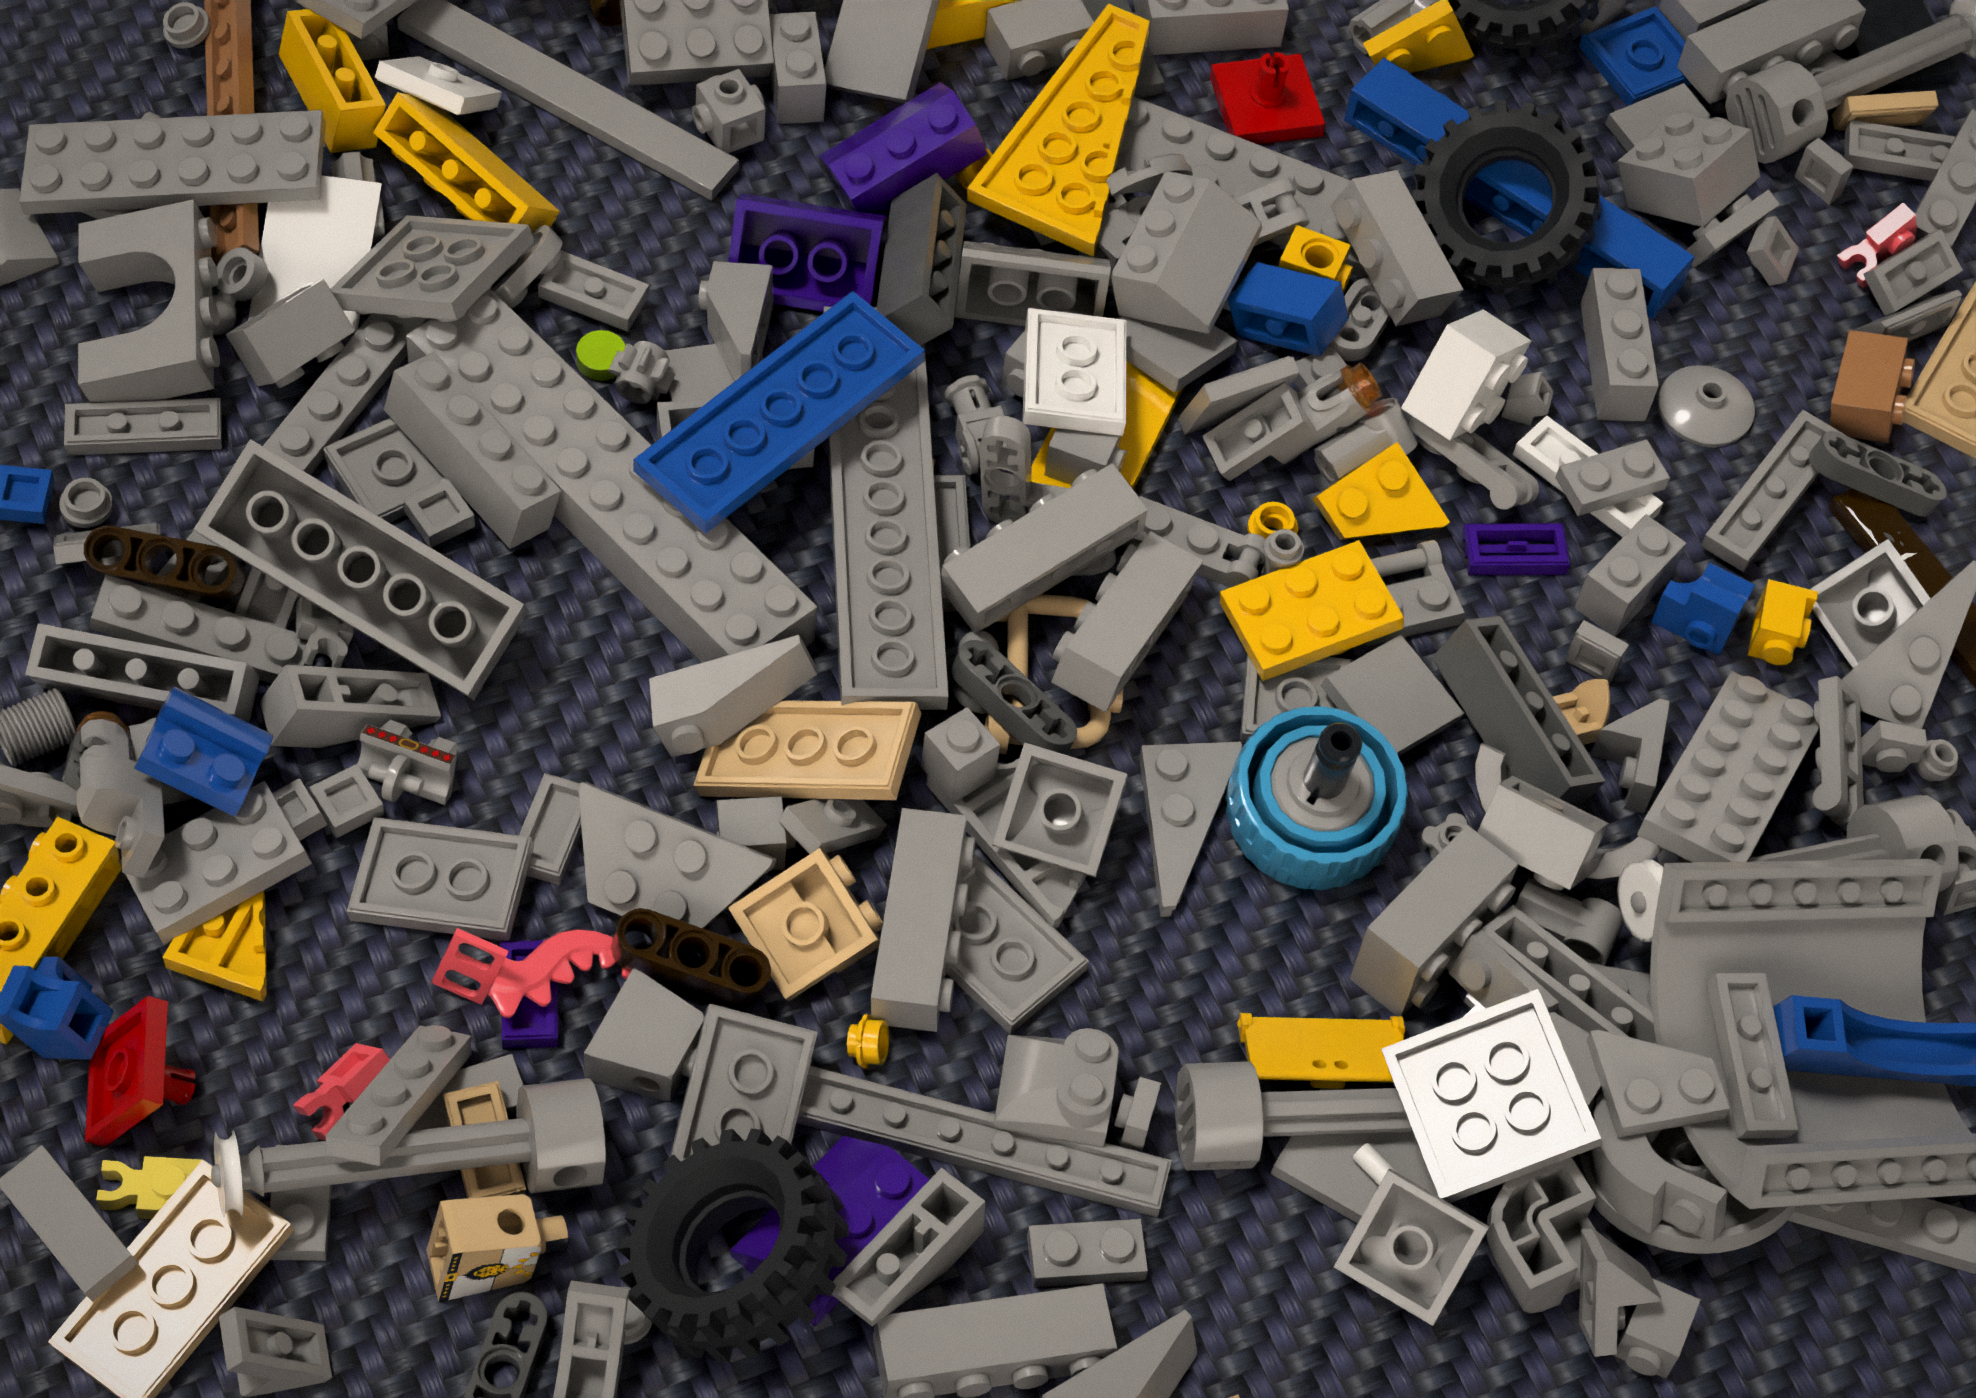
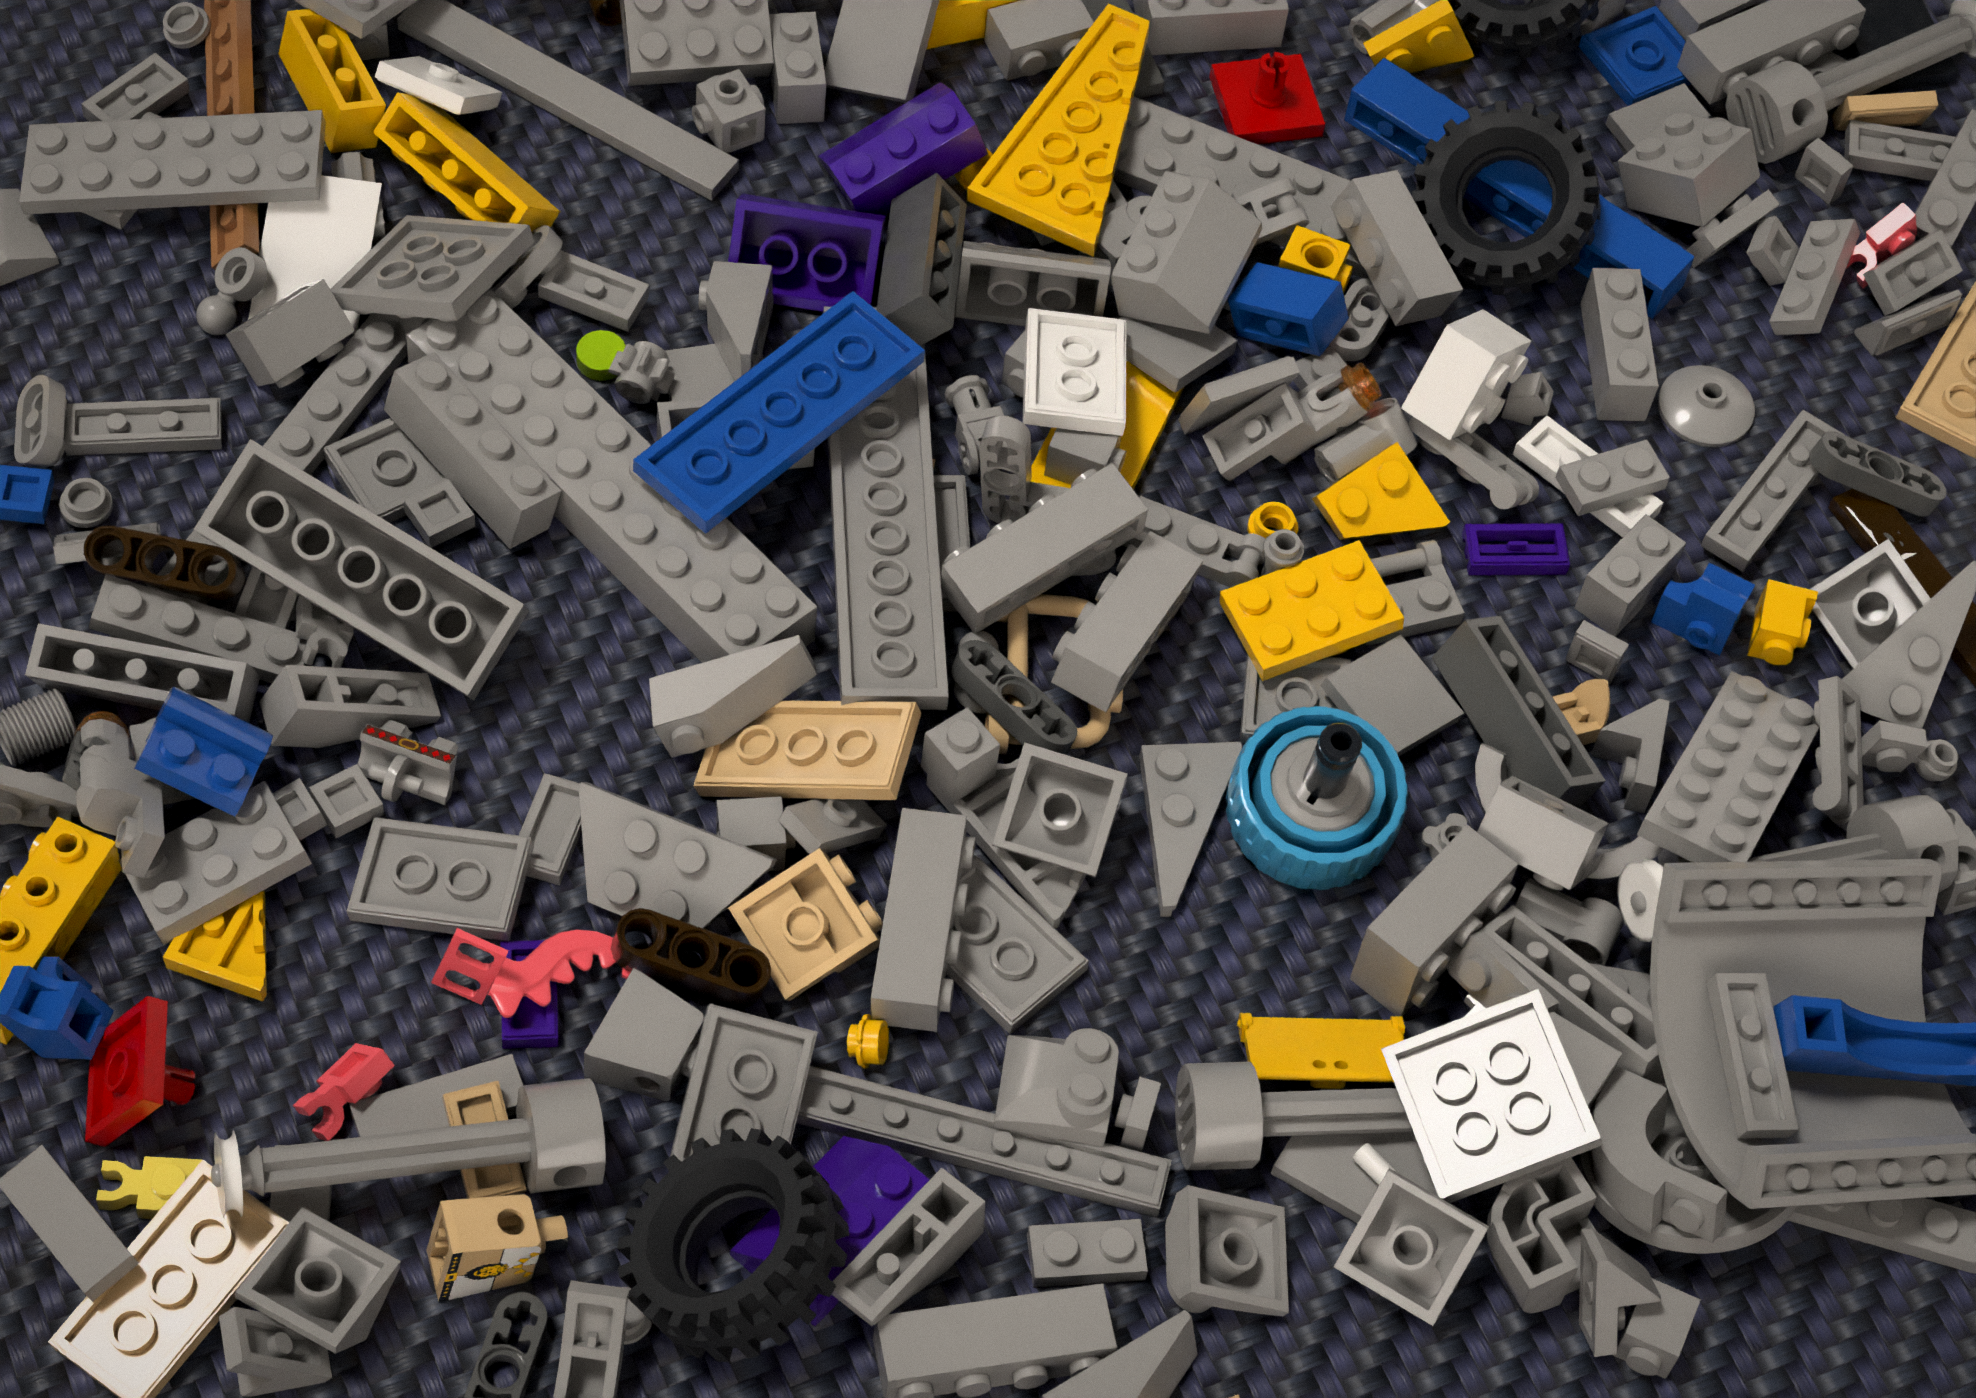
(40, 423): none -> light grey plate
(143, 89): none -> light grey plate
(178, 348): light grey arch -> none
(321, 1282): none -> light grey slope
(398, 1095): light grey plate -> none
(1149, 178): light grey tile -> none
(1226, 1253): none -> light grey slope
(1654, 1084): light grey wing -> none
(1814, 277): none -> light grey plate
(1870, 386): medium nougat brick -> none

